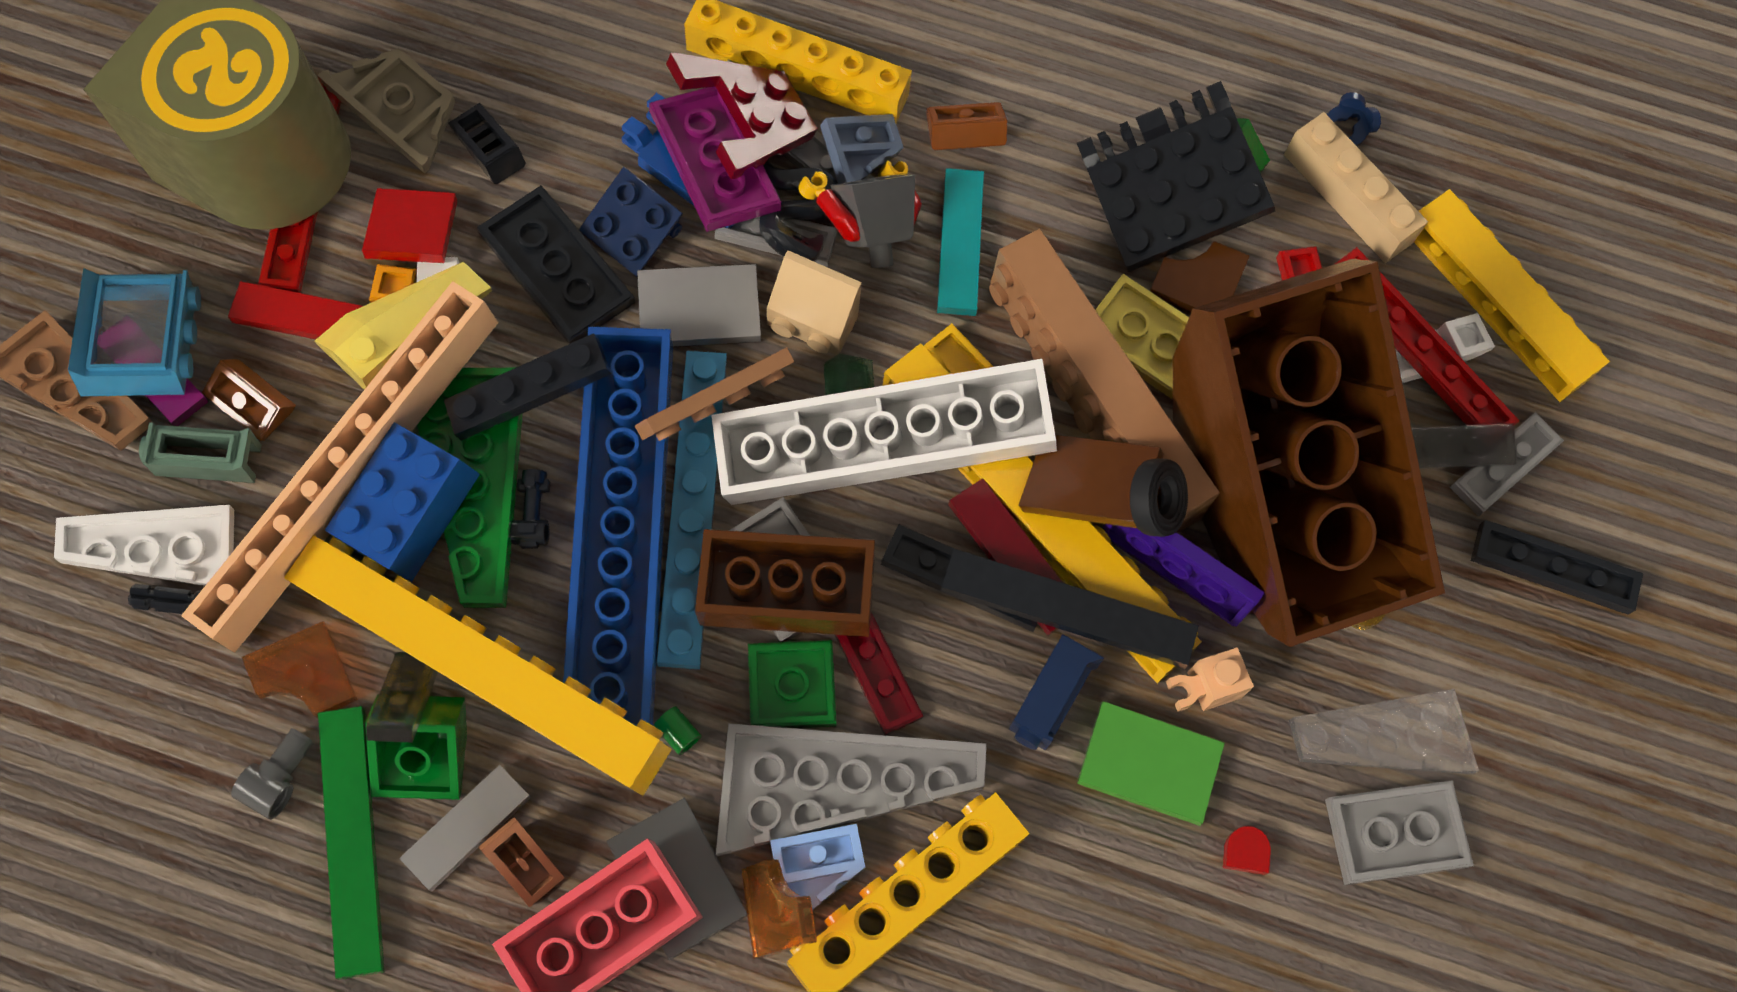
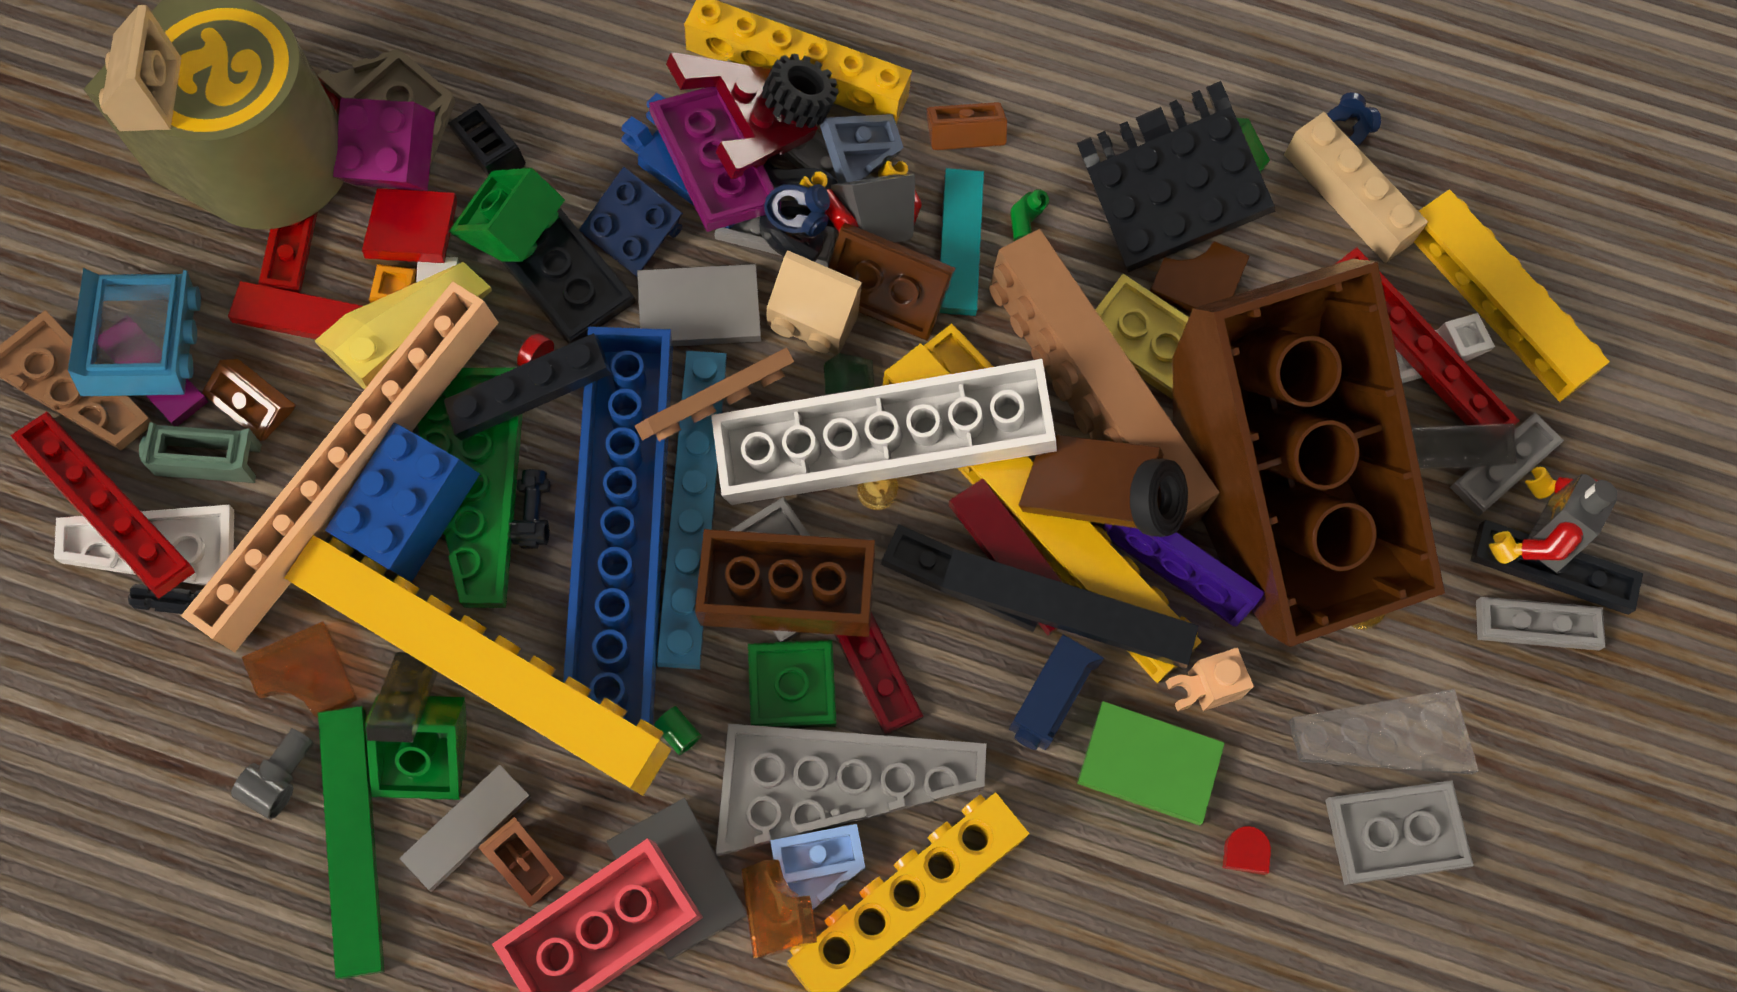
(103, 505): none -> red tile
(140, 75): none -> tan slope
(384, 143): none -> magenta brick
(509, 214): none -> green slope
(533, 348): none -> red tile
(814, 197): none -> dark blue piece
(815, 94): none -> black tyre
(878, 494): none -> clear yellow tile
(896, 281): none -> reddish brown tile
(1026, 211): none -> green arm
(1298, 261): red tile -> none
(1540, 623): none -> light grey tile
(1565, 525): none -> torso

